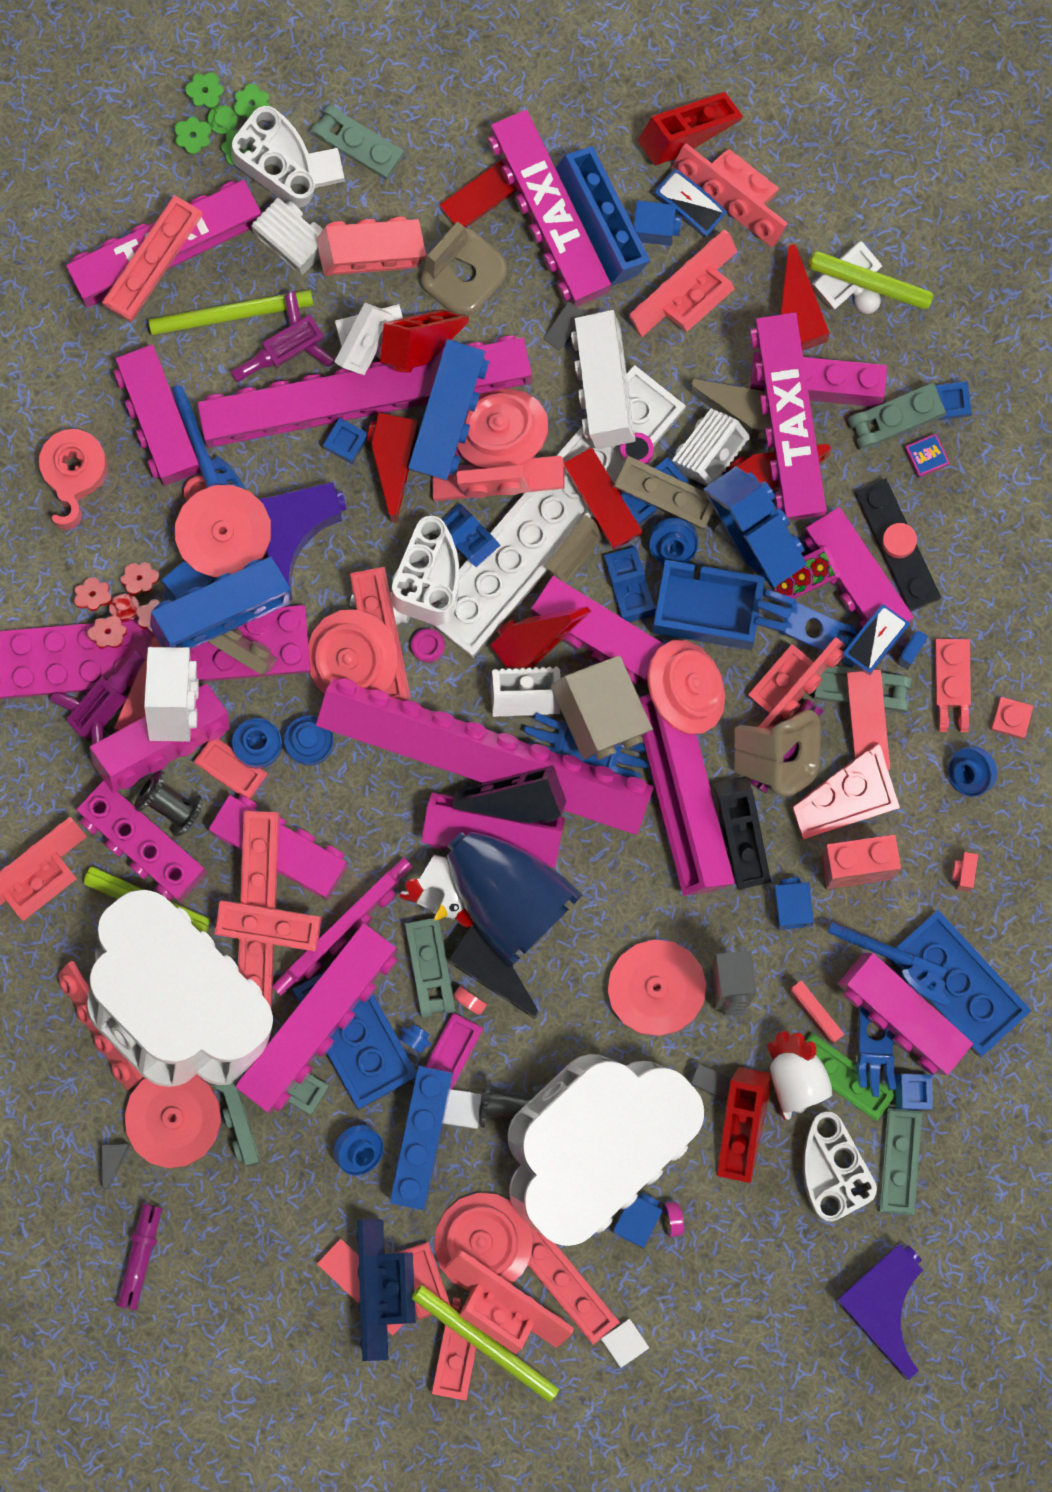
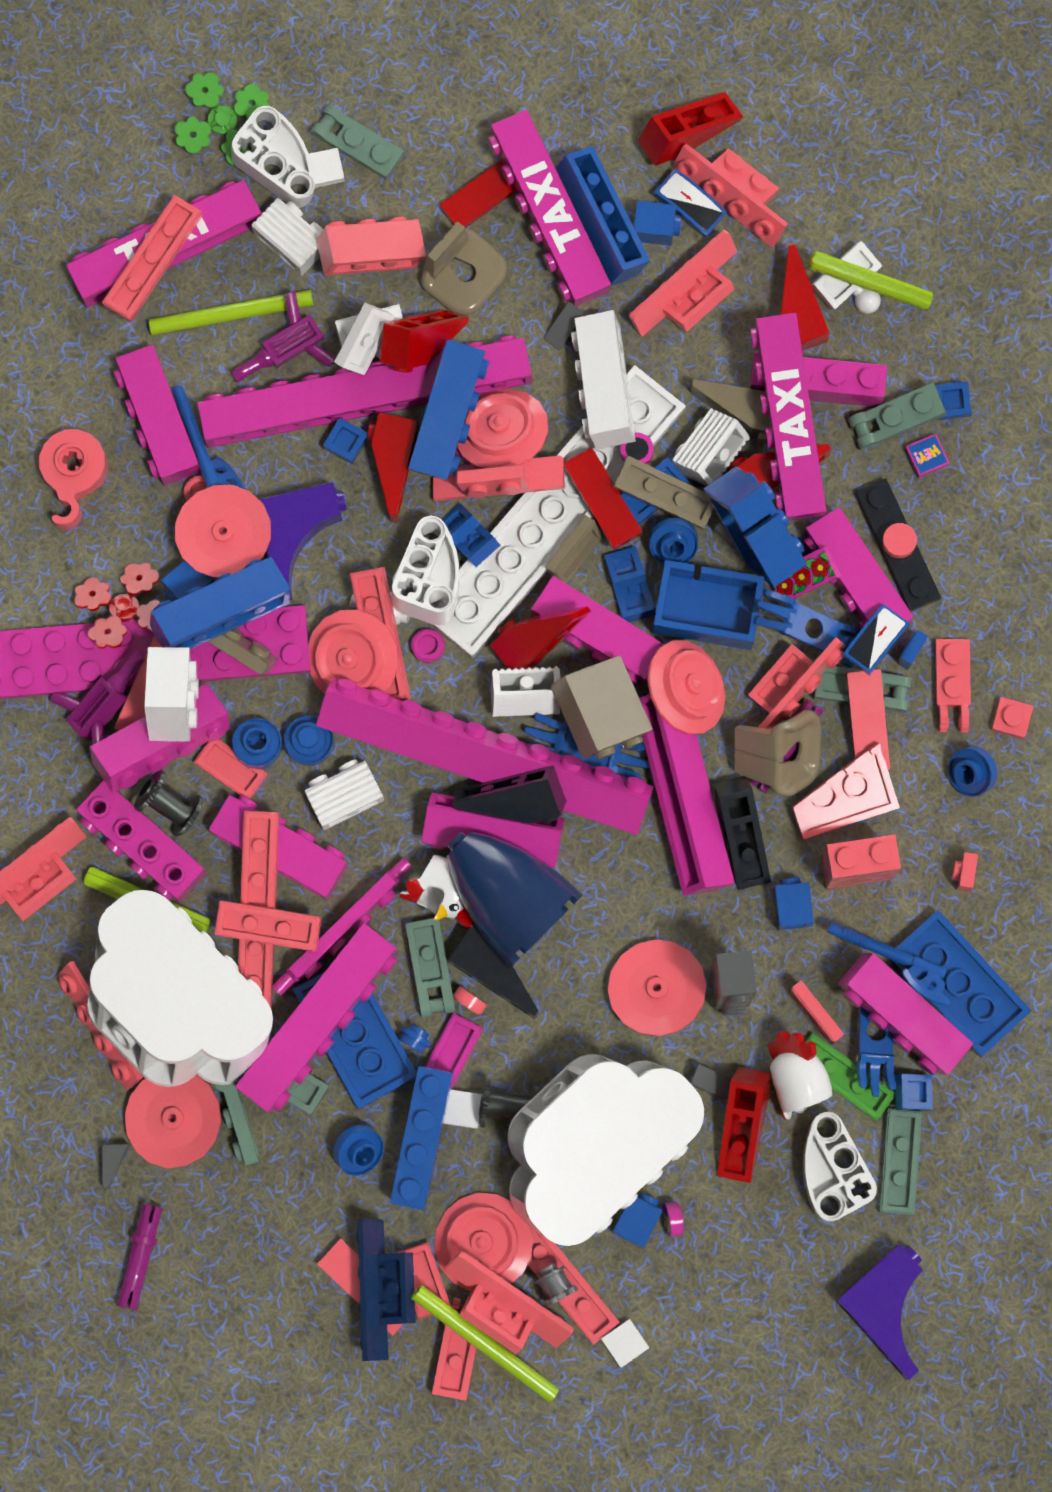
(343, 794): none -> white brick
(554, 1283): none -> flat silver brick

